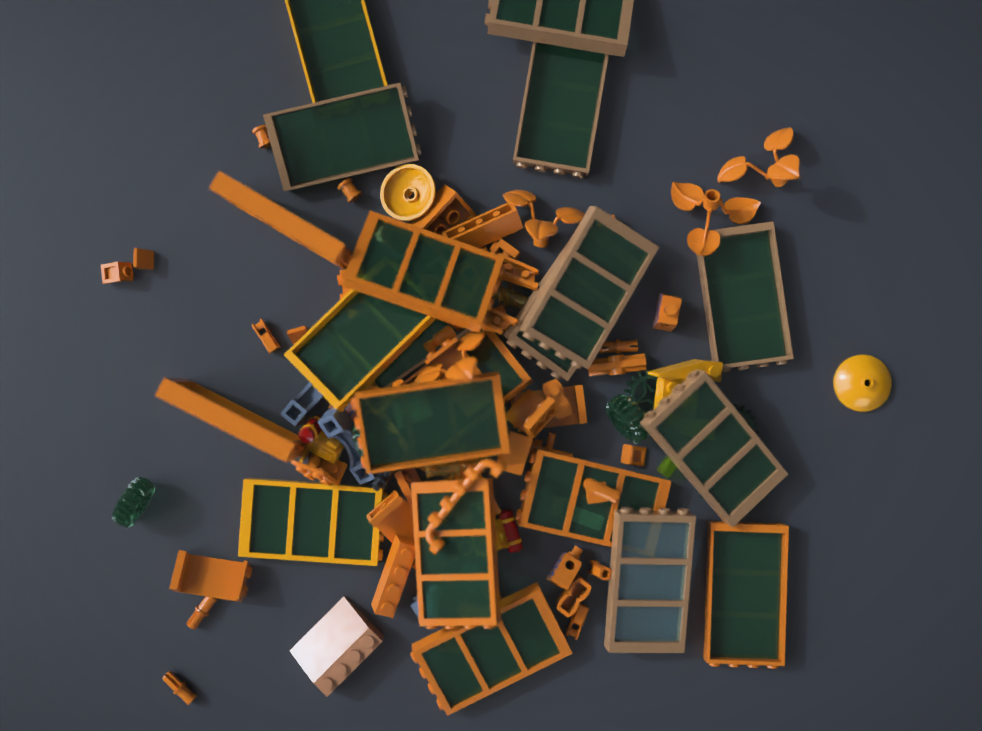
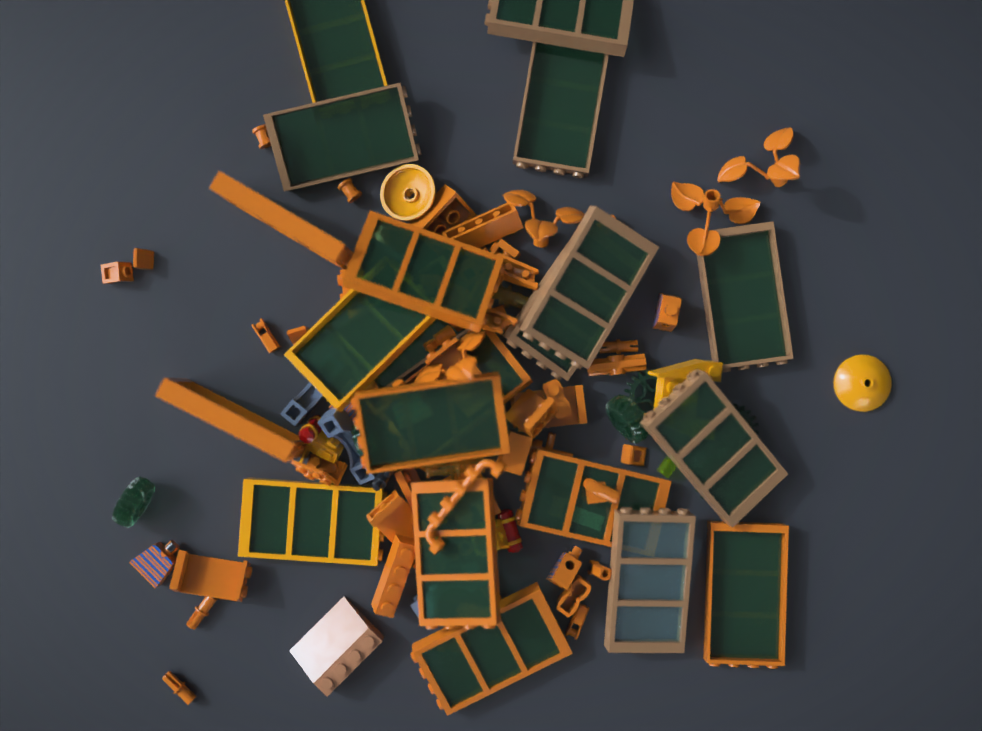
(156, 562): none -> orange torso

